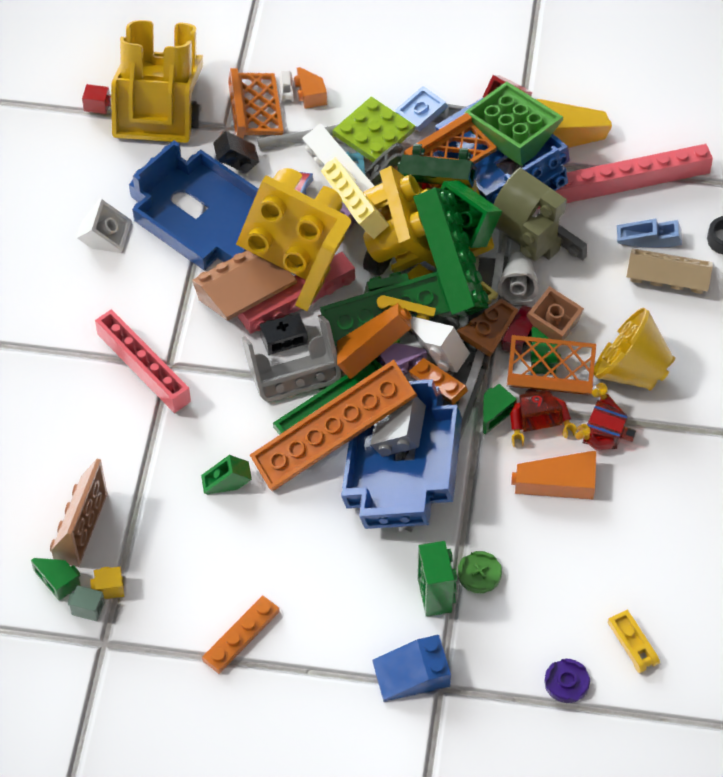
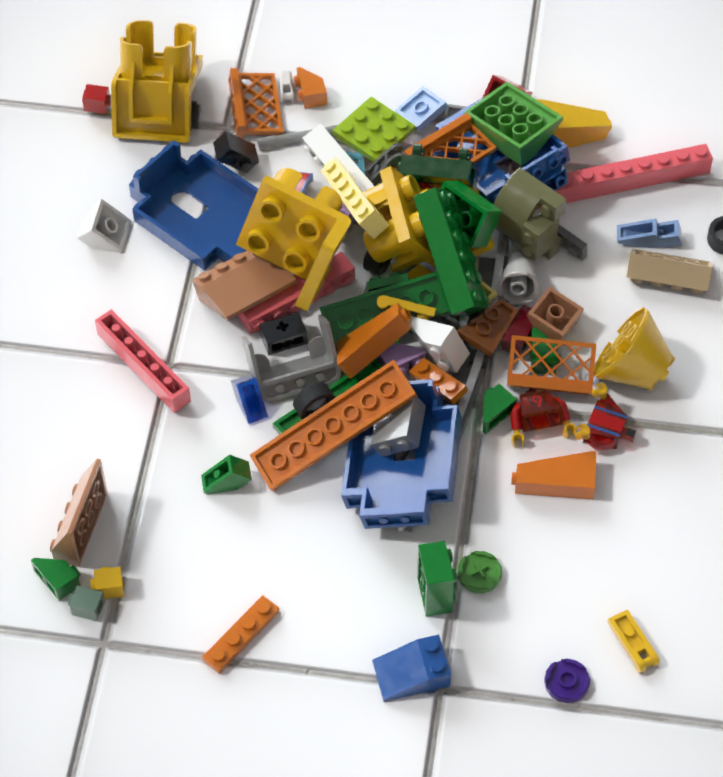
(249, 398): none -> clear blue slope
(312, 399): none -> black tyre

